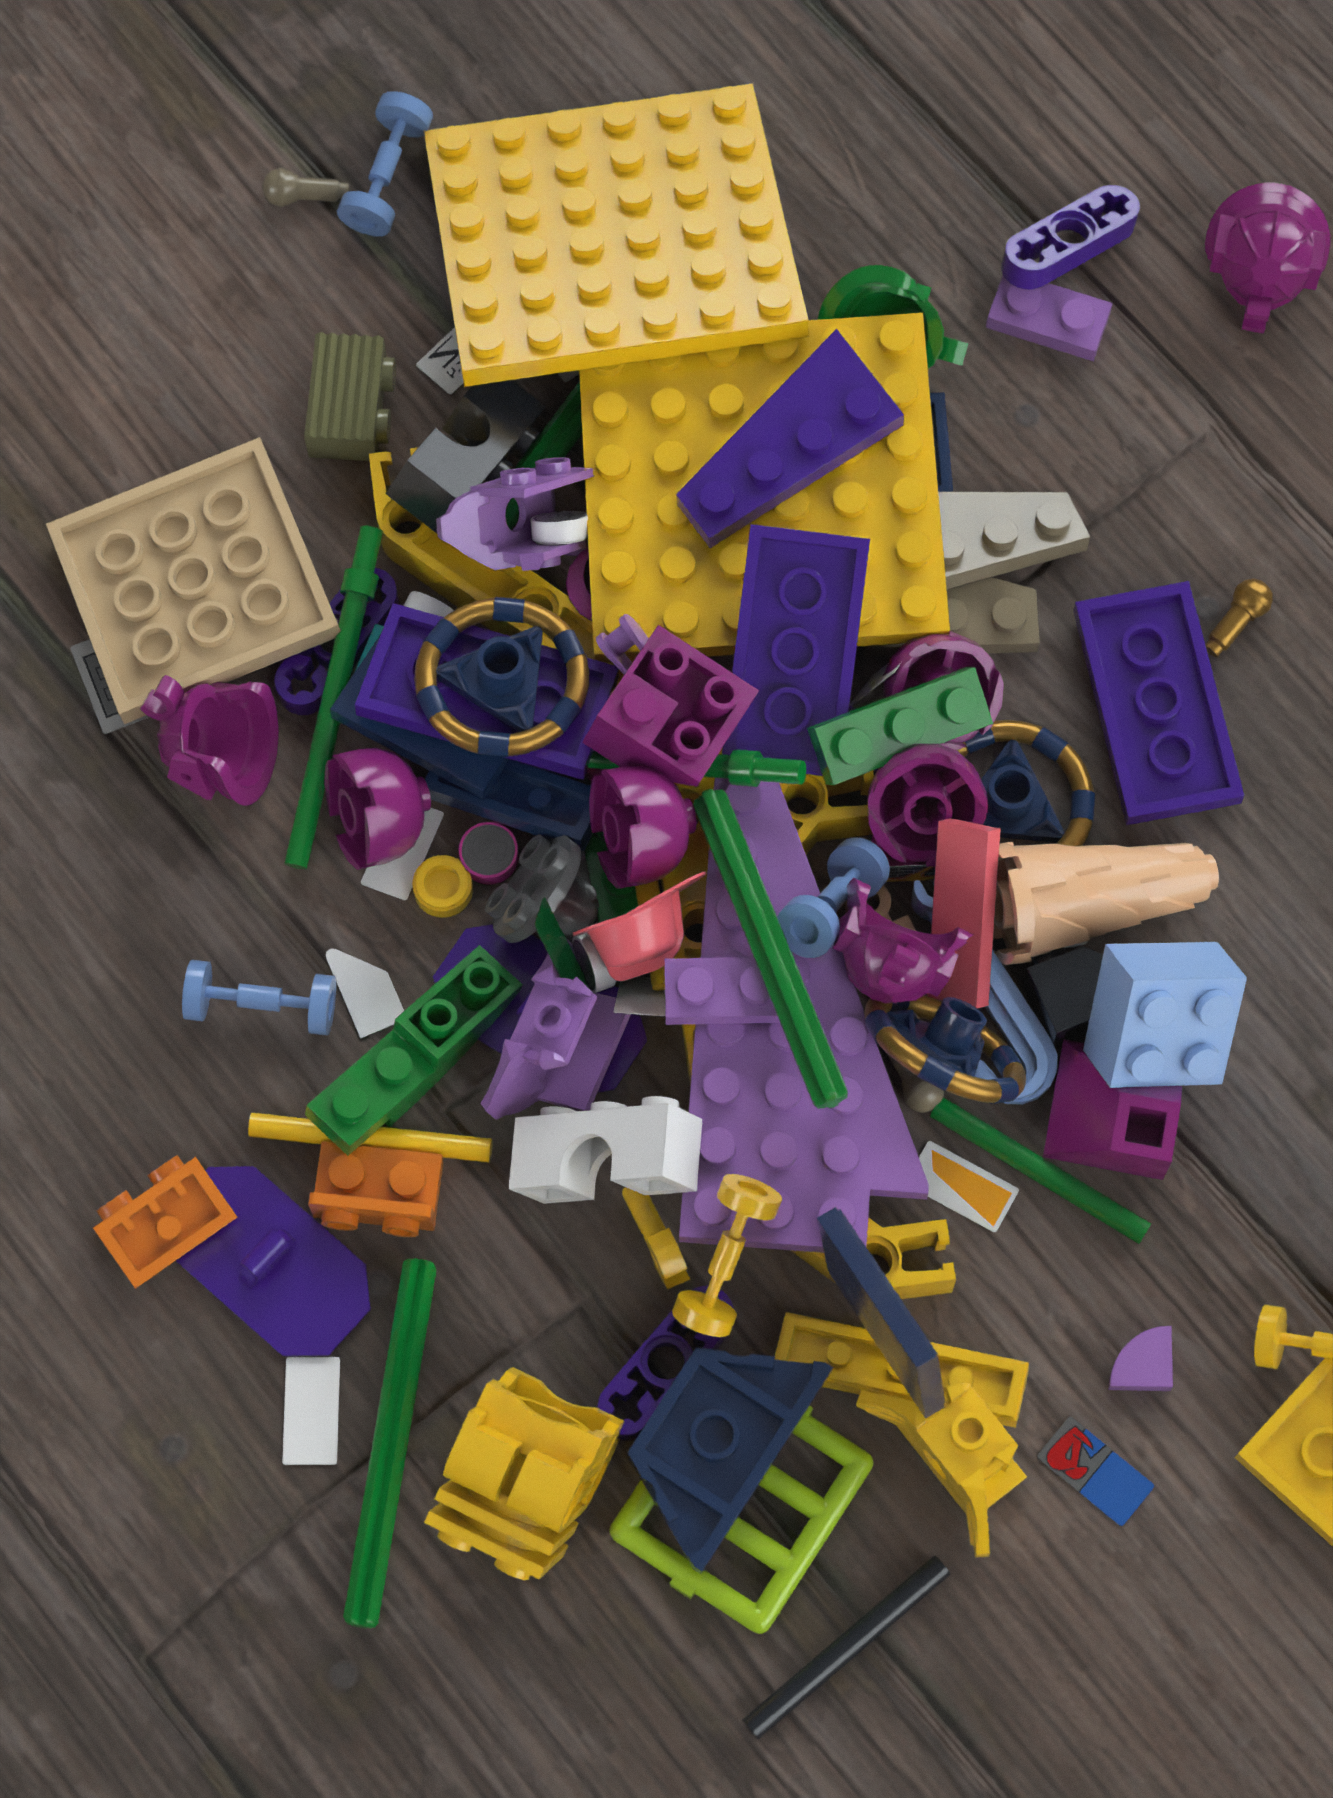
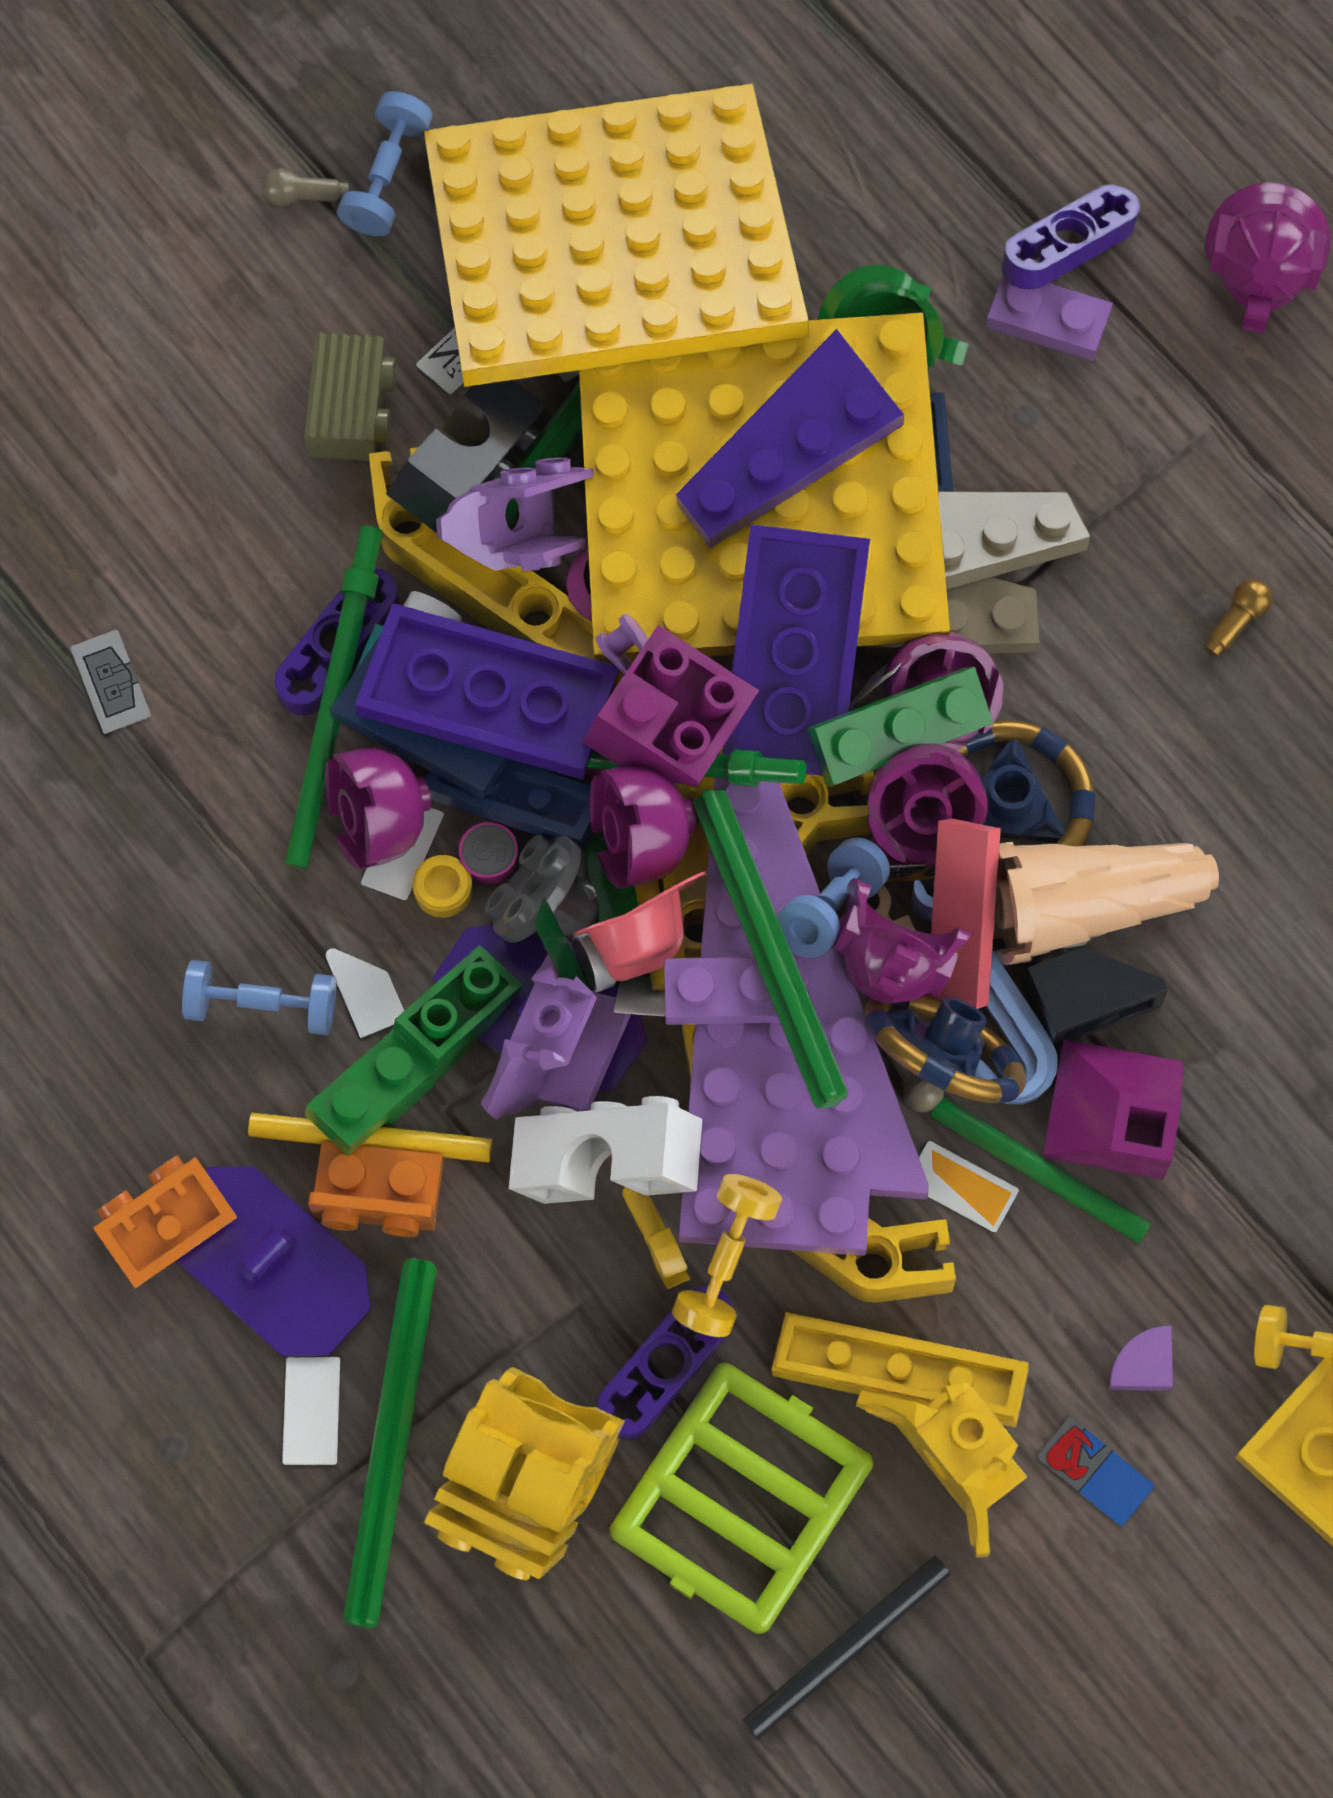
(193, 577): tan plate -> none
(217, 737): magenta helmet -> none
(501, 677): dark blue piece -> none
(559, 527): white tile -> none
(718, 1440): dark blue wing -> none
(882, 1312): dark blue tile -> none
(1158, 703): dark purple plate -> none
(1164, 1014): light blue brick -> none

